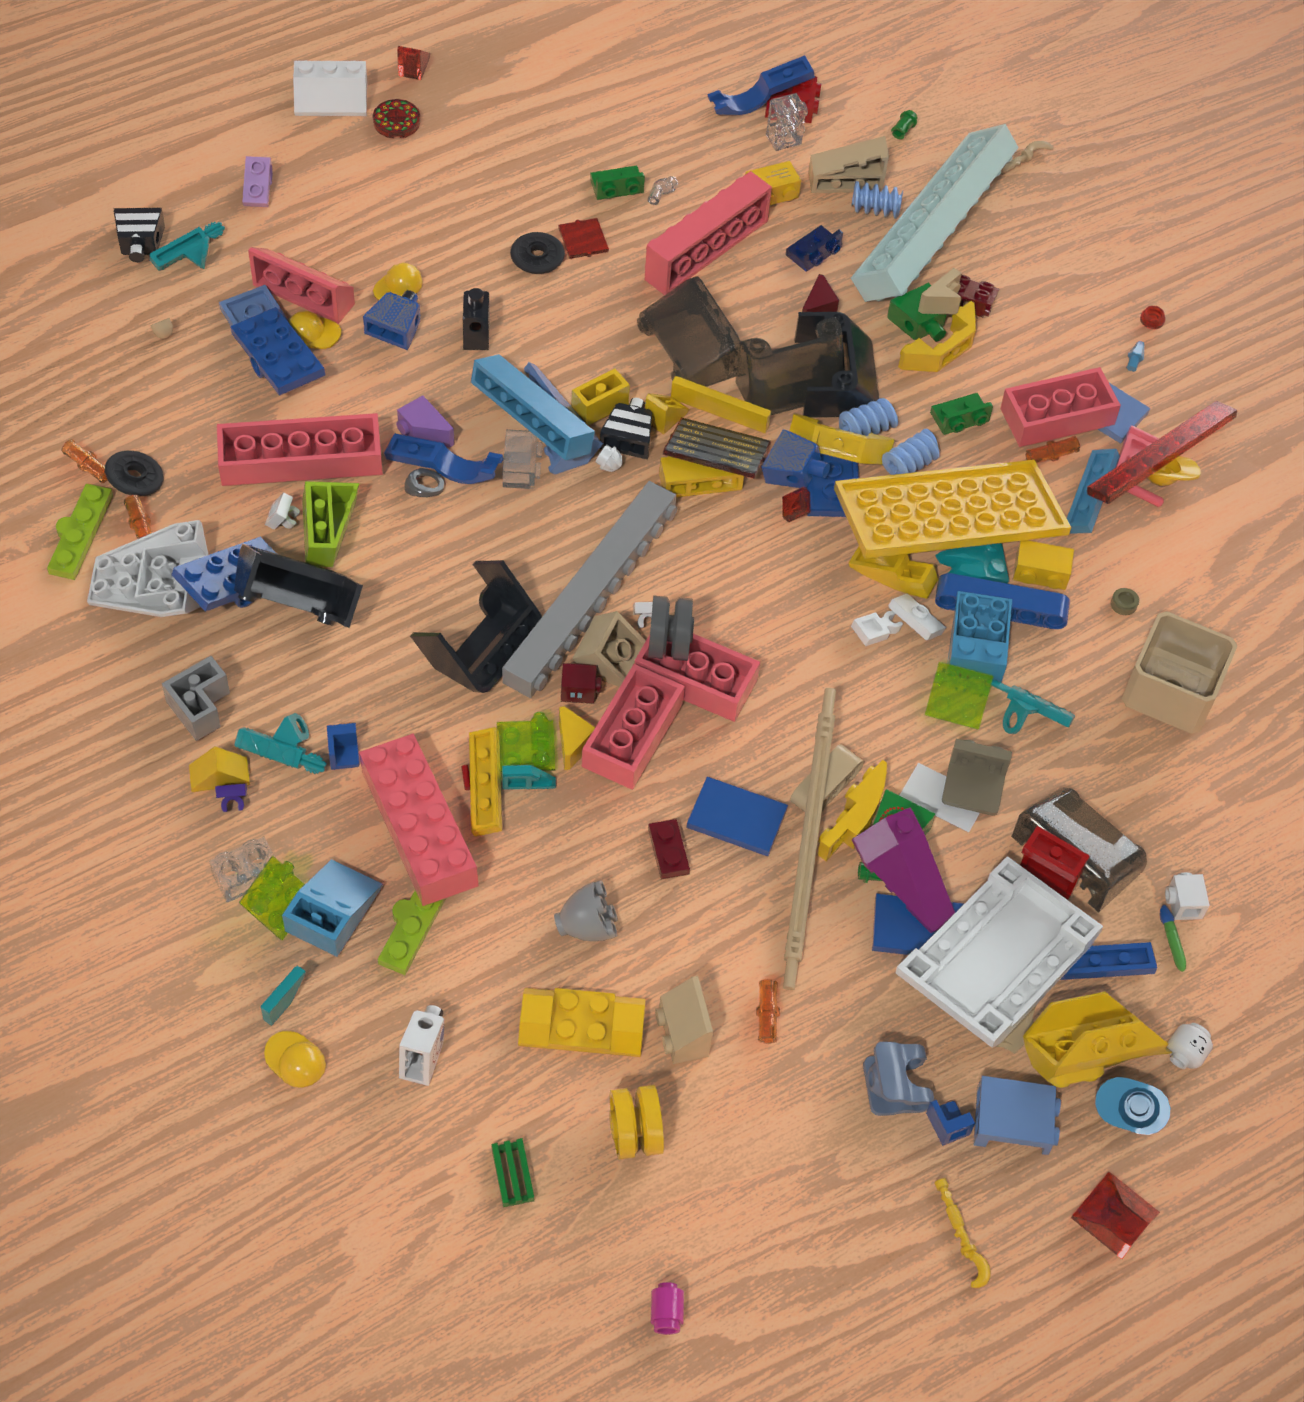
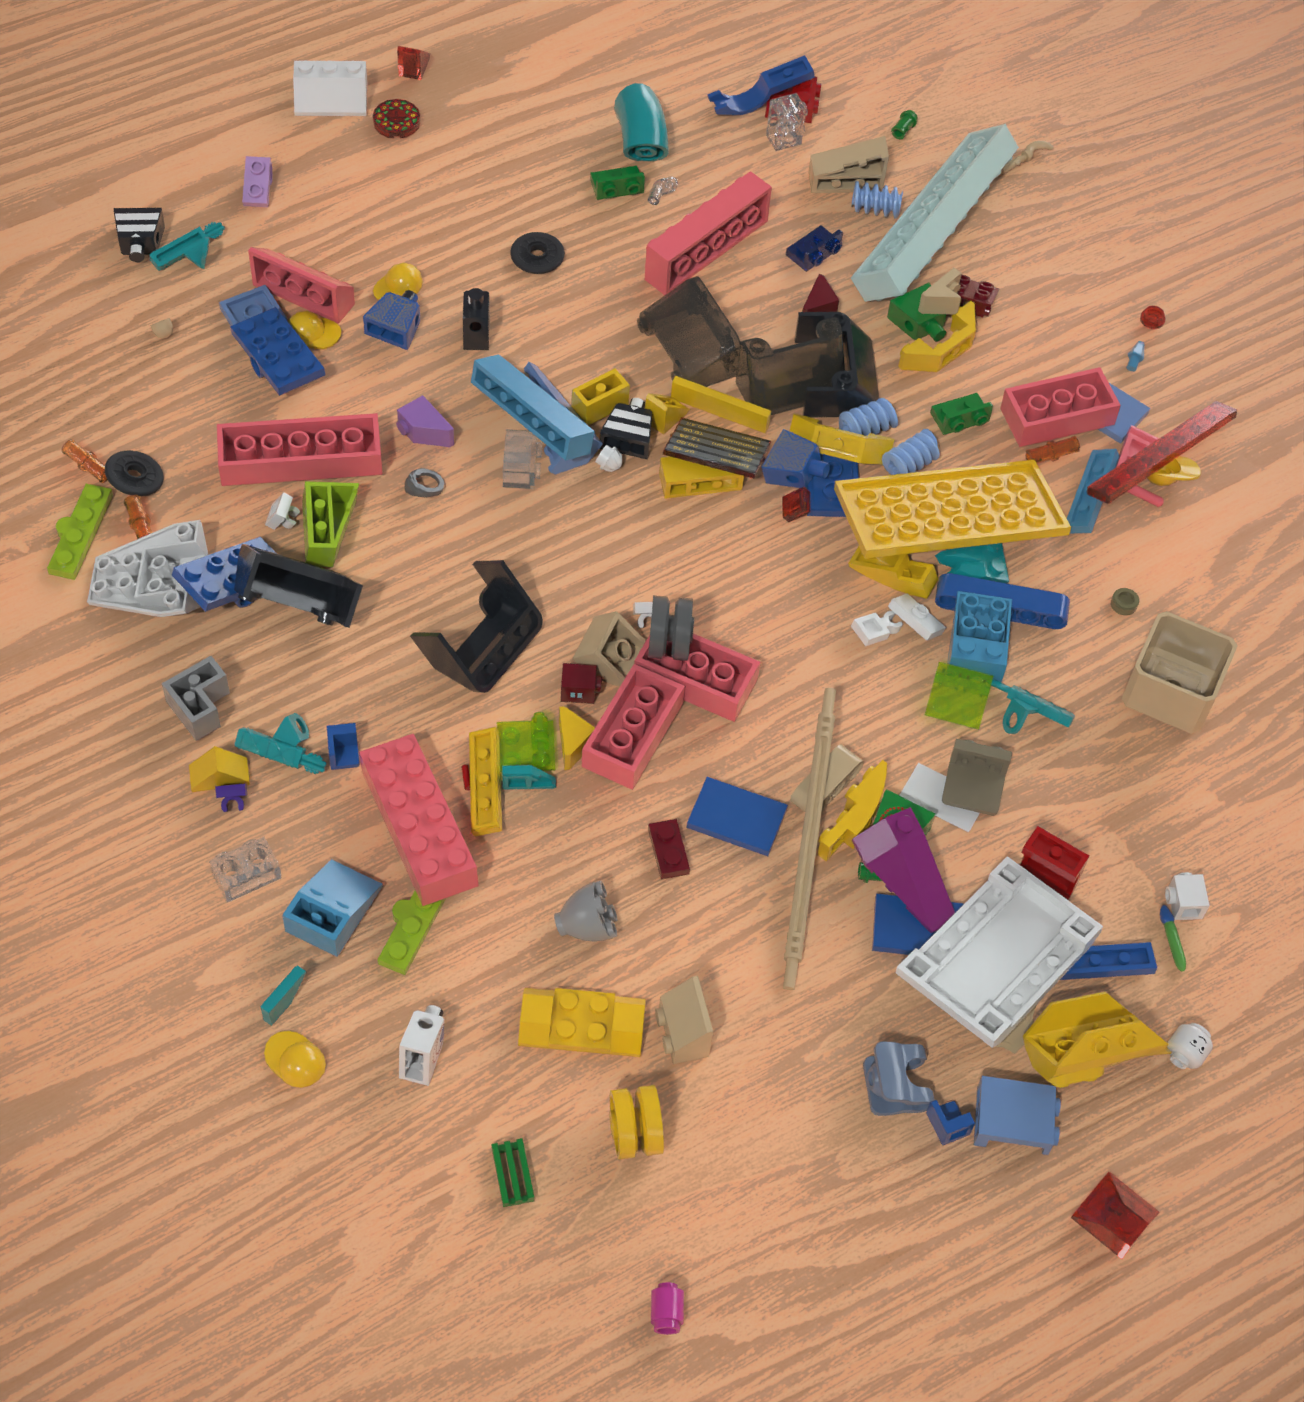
(272, 894): clear neon green hinge -> none
(438, 457): blue piece -> none
(583, 238): clear red piece -> none
(589, 590): light grey brick -> none
(642, 123): none -> teal brick
(768, 1011): clear orange pin -> none
(783, 179): yellow brick -> none
(967, 1250): yellow piece -> none
(1043, 564): yellow brick -> none
(1113, 857): clear smoke windscreen -> none
(1132, 1105): dark azure piece -> none

